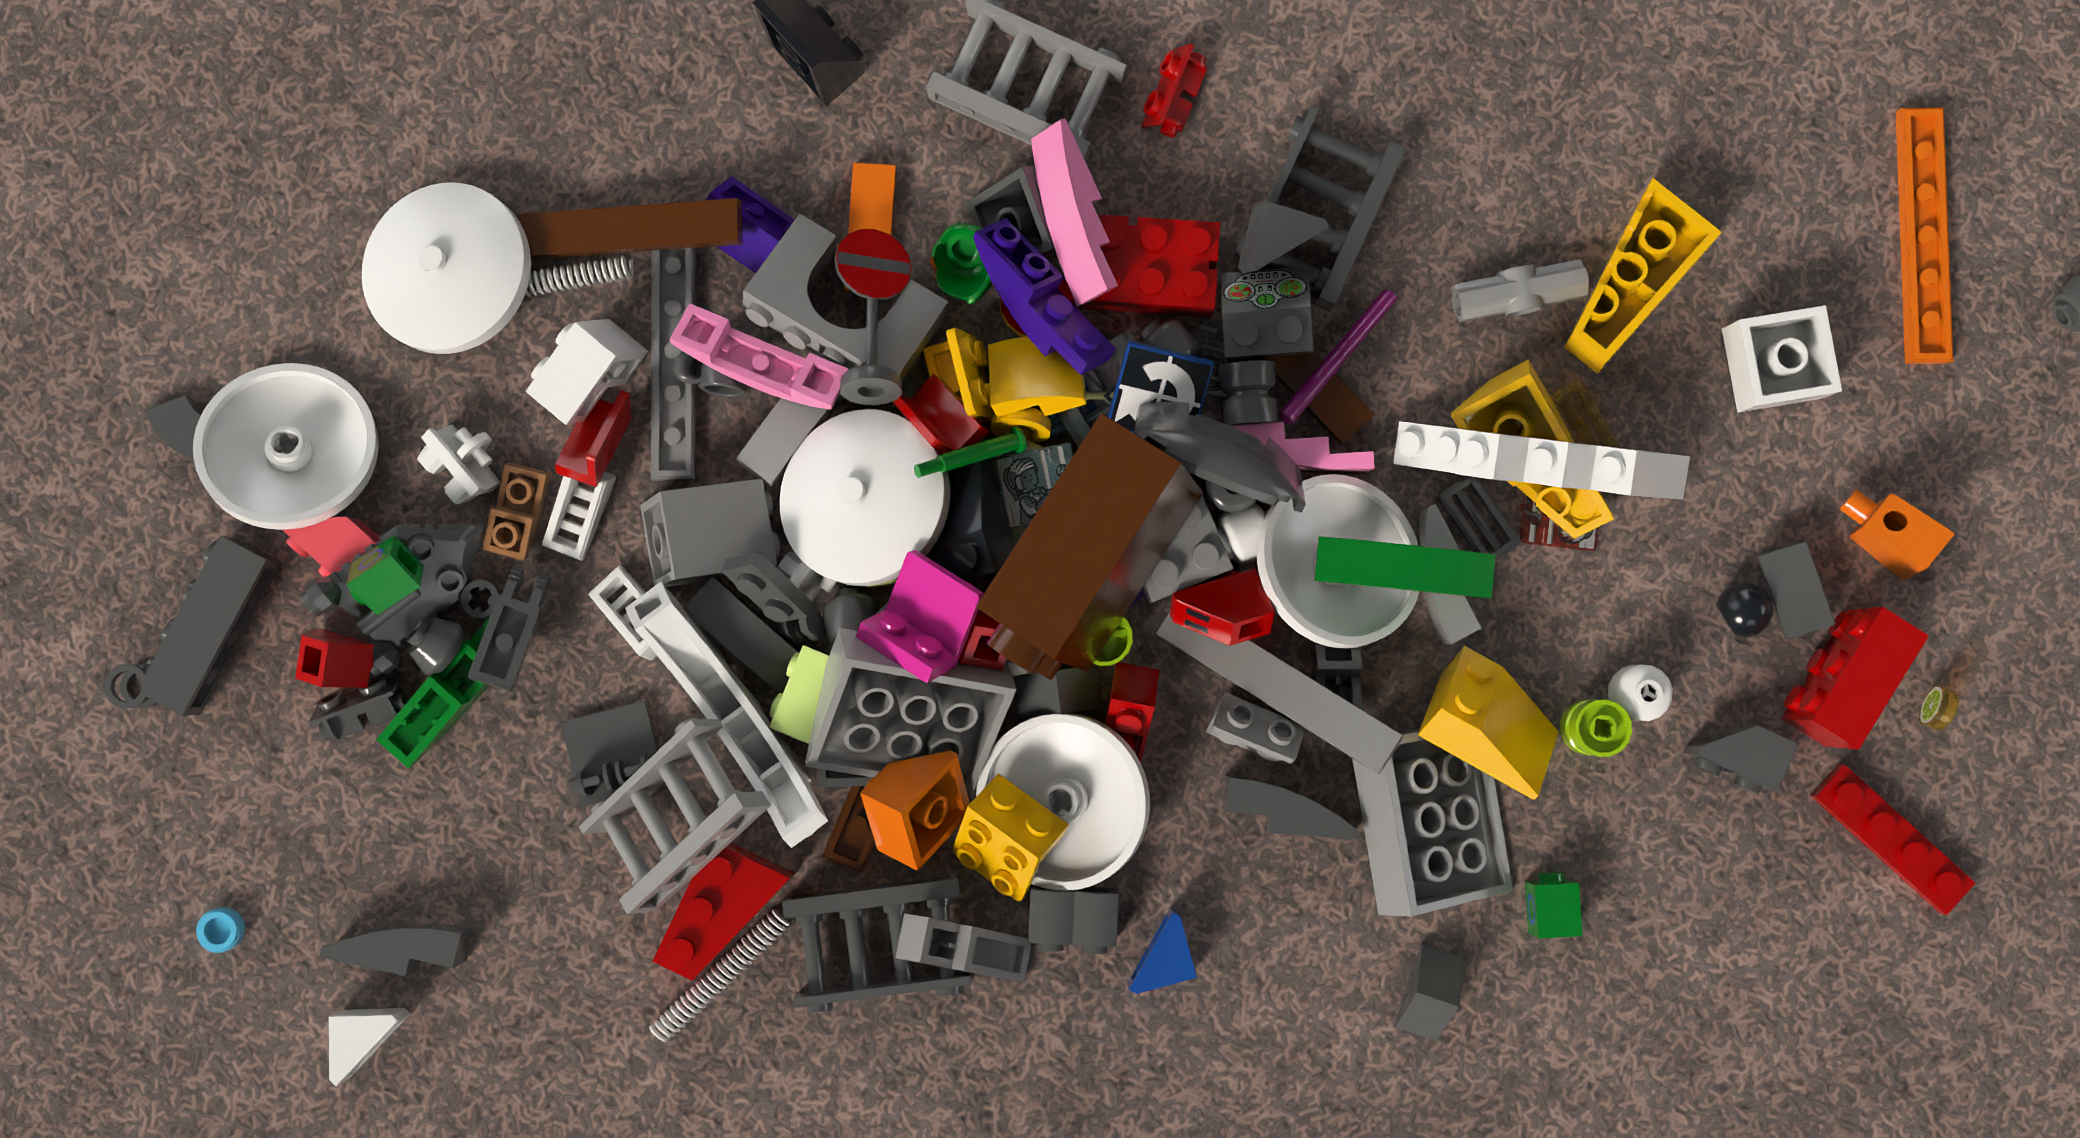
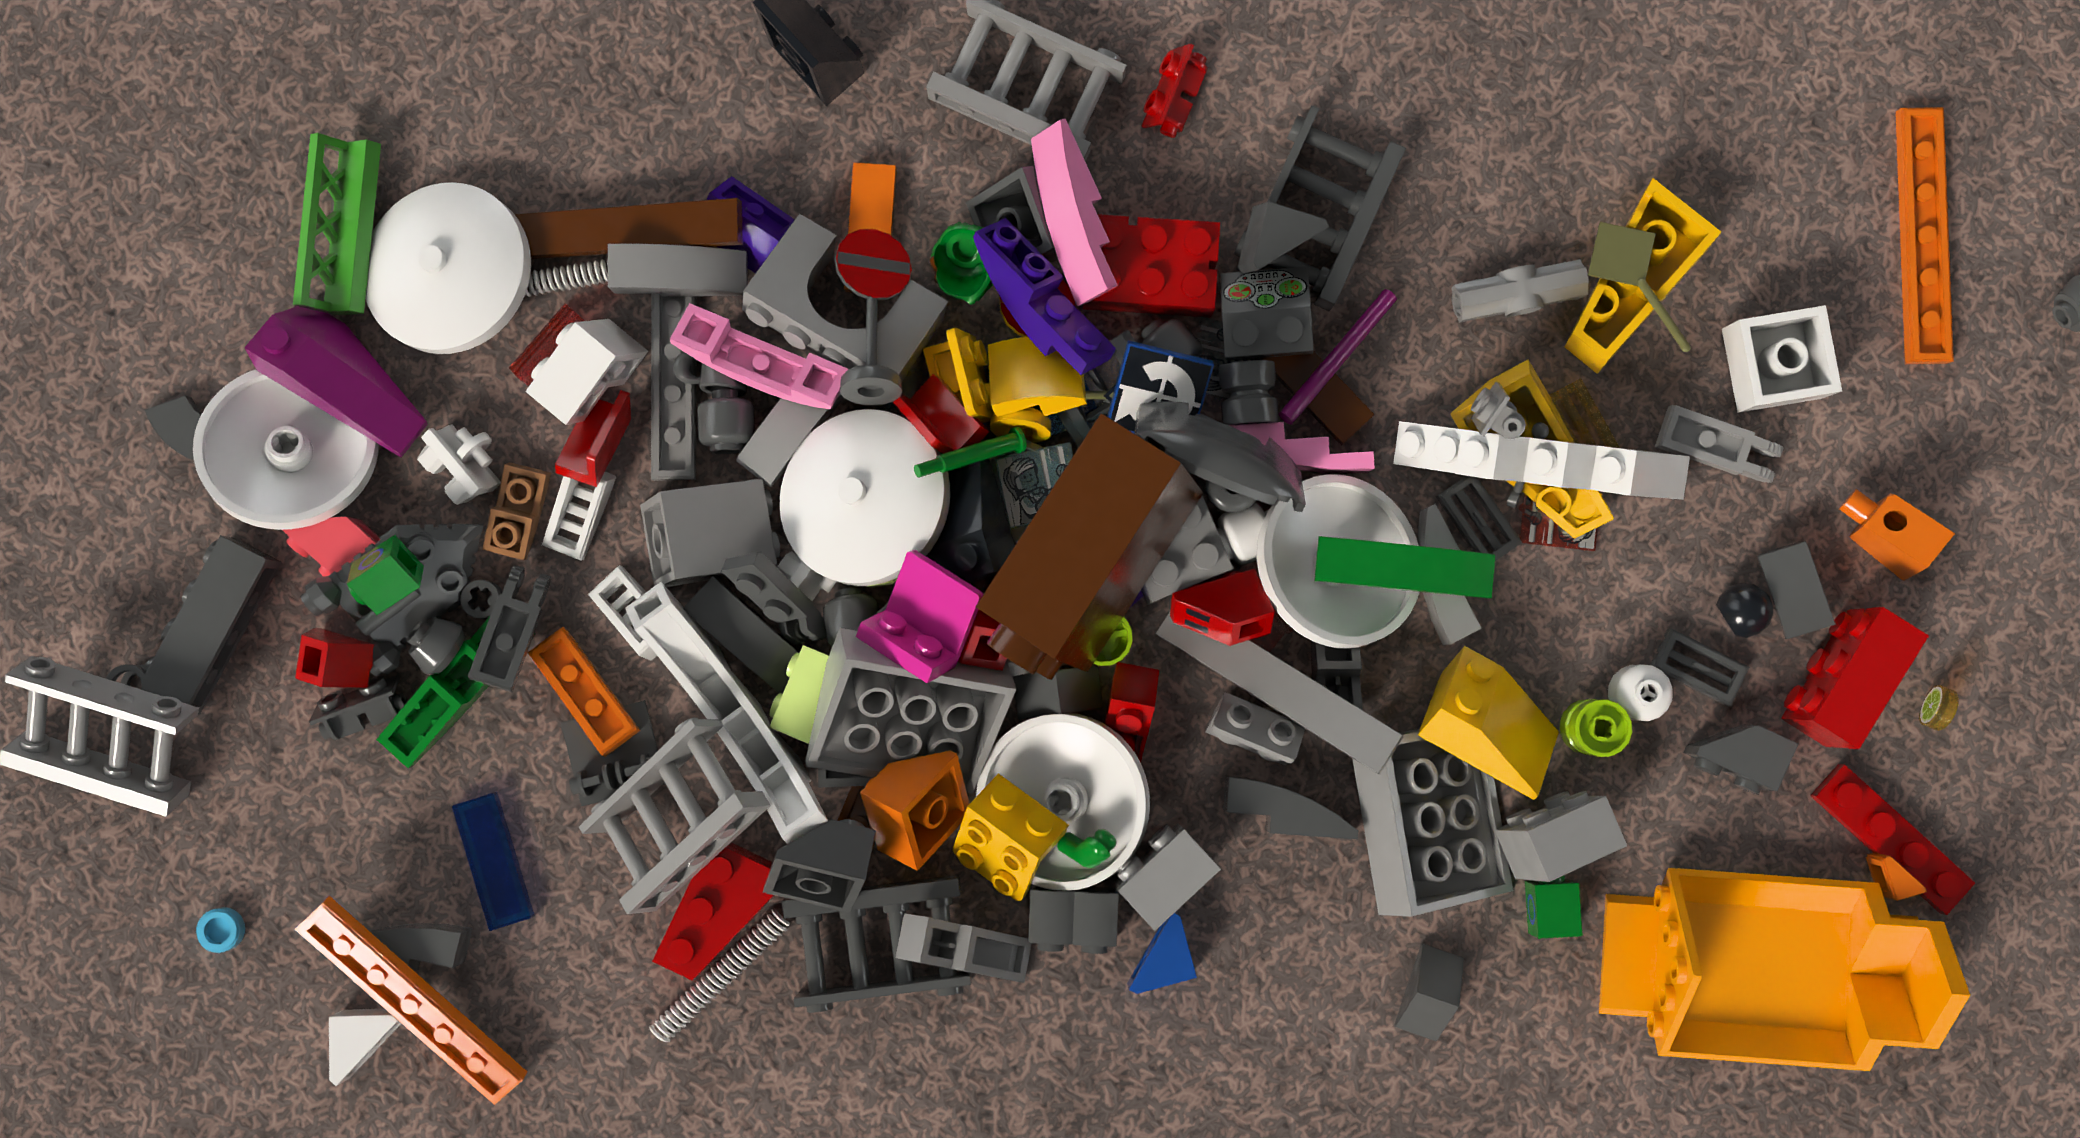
(89, 770): none -> light grey fence
(336, 373): none -> magenta wedge
(350, 235): none -> bright green fence
(411, 1000): none -> orange tile
(493, 861): none -> clear blue tile
(543, 344): none -> clear red tile
(584, 691): none -> orange tile
(676, 270): none -> light grey slope
(725, 422): none -> dark grey head
(823, 865): none -> dark grey slope
(1090, 851): none -> green arm
(1165, 875): none -> light grey brick
(1497, 413): none -> light grey hinge
(1541, 431): none -> dark grey hinge
(1560, 836): none -> light grey brick
(1624, 257): none -> olive piece
(1665, 651): none -> dark grey tile
(1715, 443): none -> light grey hinge
(1778, 970): none -> light orange panel
(1893, 878): none -> orange slope

